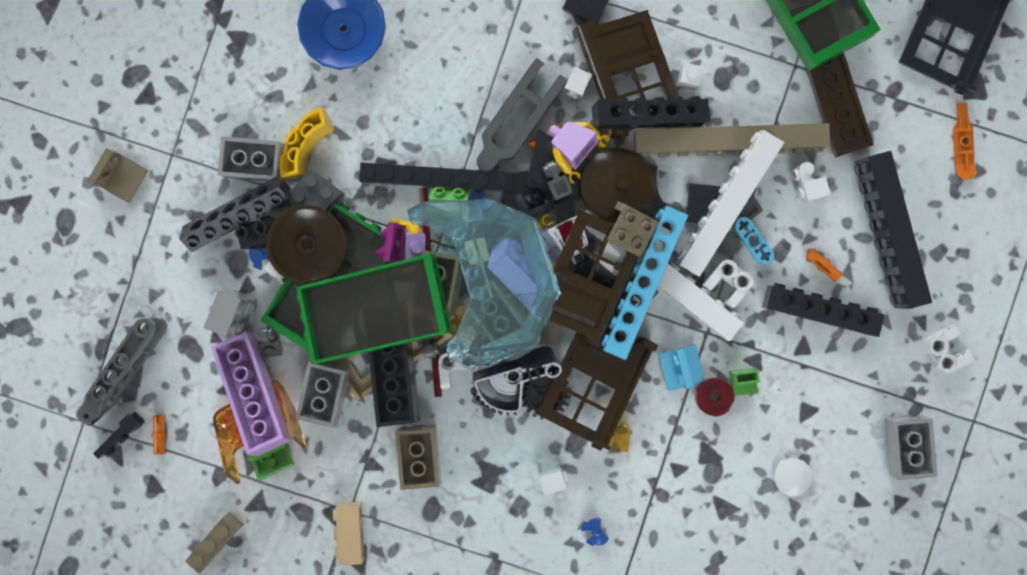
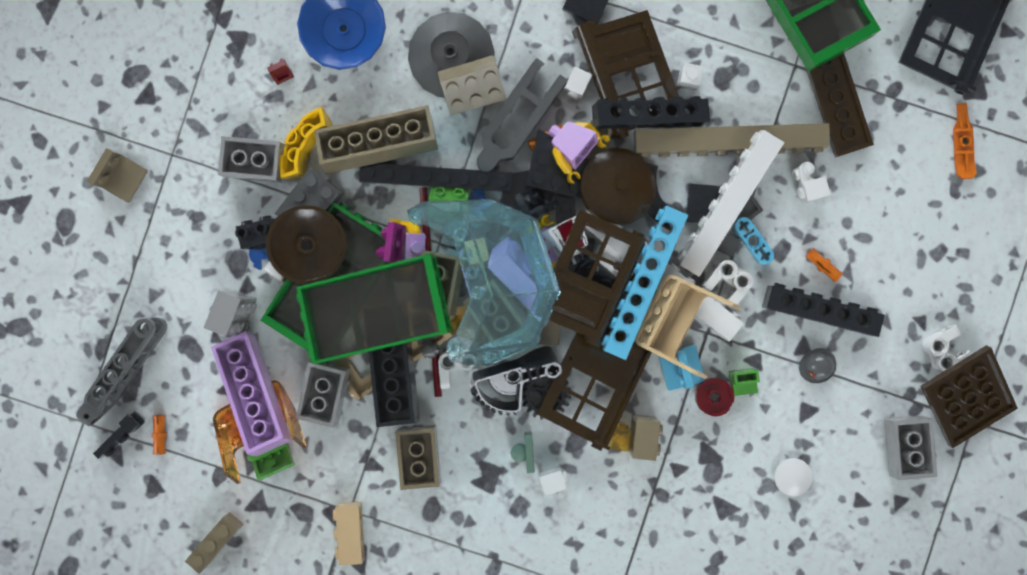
(235, 213): black brick -> none
(268, 343): dark grey plate -> none
(280, 71): none -> dark red tile
(376, 139): none -> dark tan brick
(438, 35): none -> dark grey dish
(471, 85): none -> dark tan brick
(524, 452): none -> sand green tile
(558, 186): dark grey plate -> none
(598, 537): blue piece -> none
(632, 229): dark tan bracket -> none
(645, 437): none -> dark tan piece
(671, 317): none -> tan windscreen
(817, 365): none -> dark grey hat
(892, 231): black brick -> none
(969, 396): none -> dark brown plate

